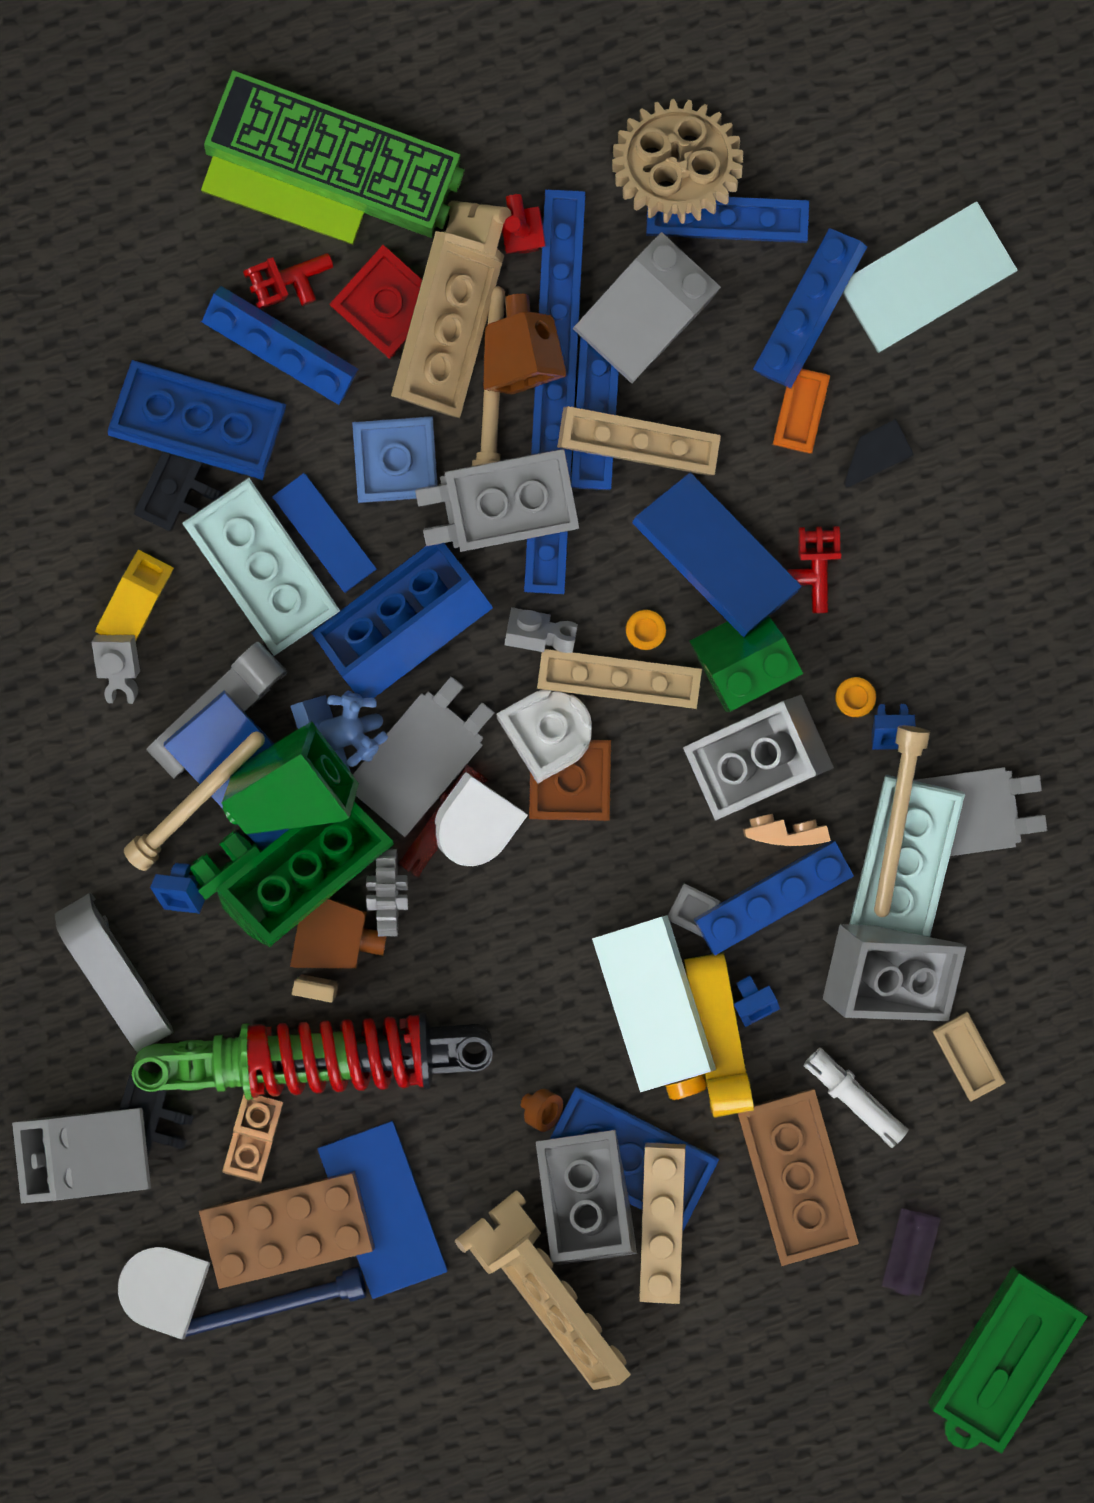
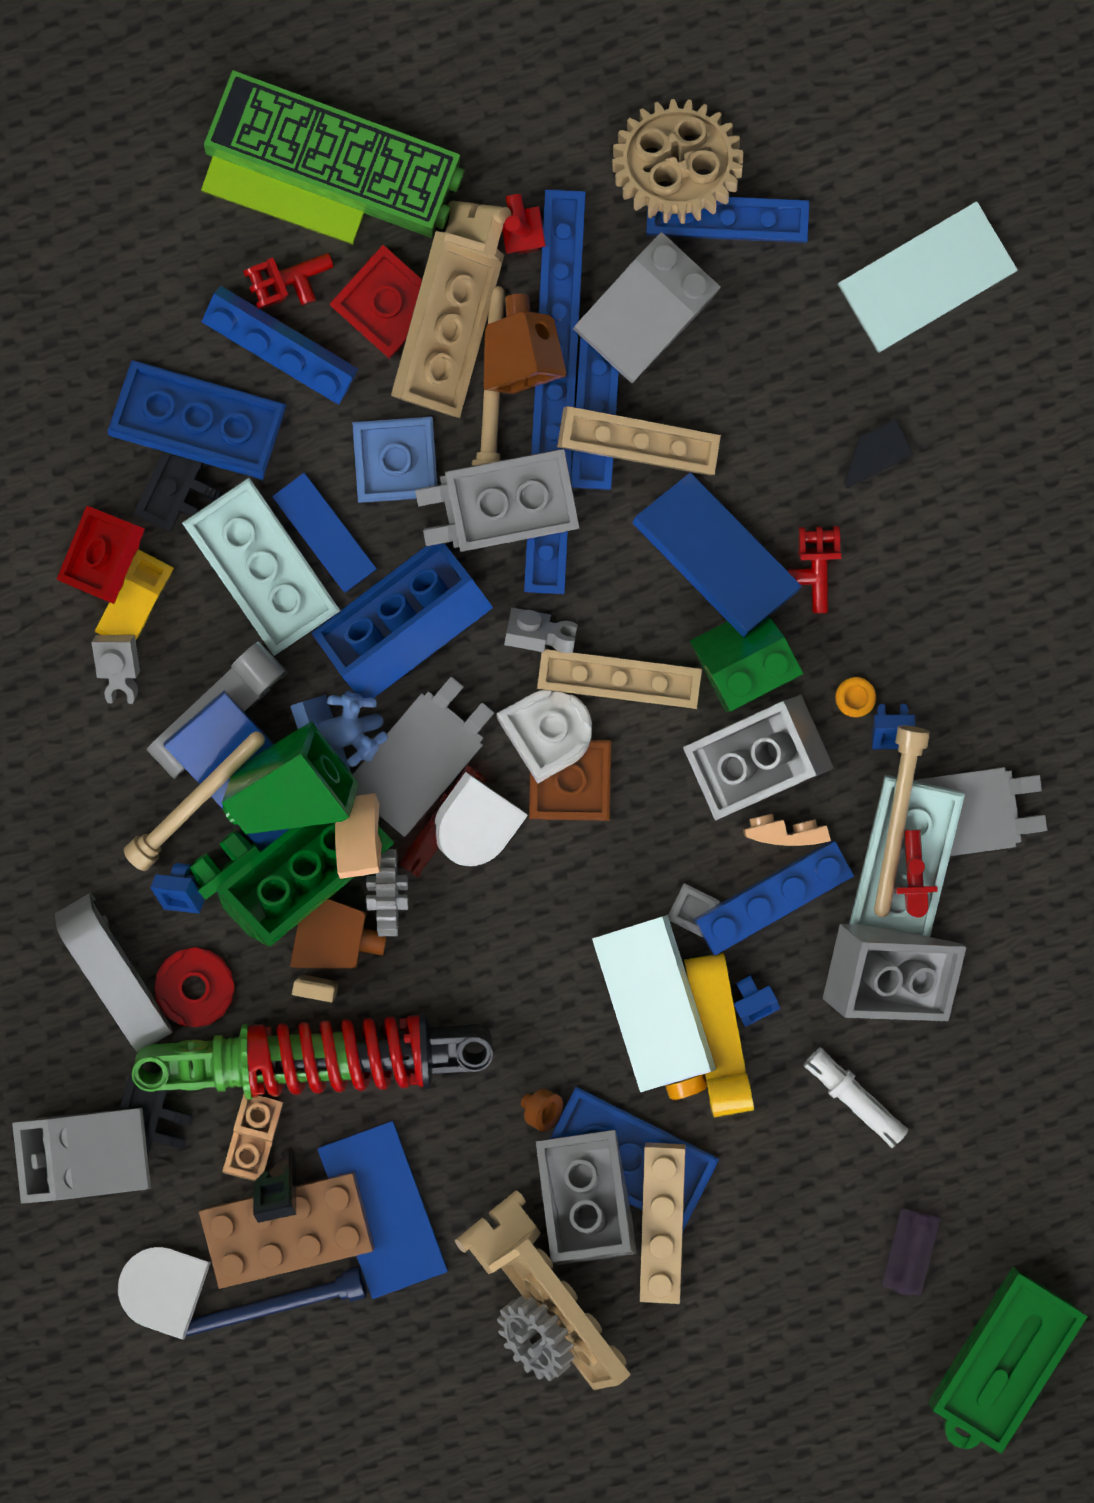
(100, 554): none -> red plate
(198, 963): none -> red tile
(276, 1190): none -> black tile
(358, 839): none -> light nougat slope
(550, 1353): none -> light grey gear
(645, 629): light orange tile -> none
(798, 1177): medium nougat plate -> none
(801, 412): orange tile -> none
(810, 308): blue plate -> none
(916, 893): none -> red arm
(968, 1056): tan tile -> none

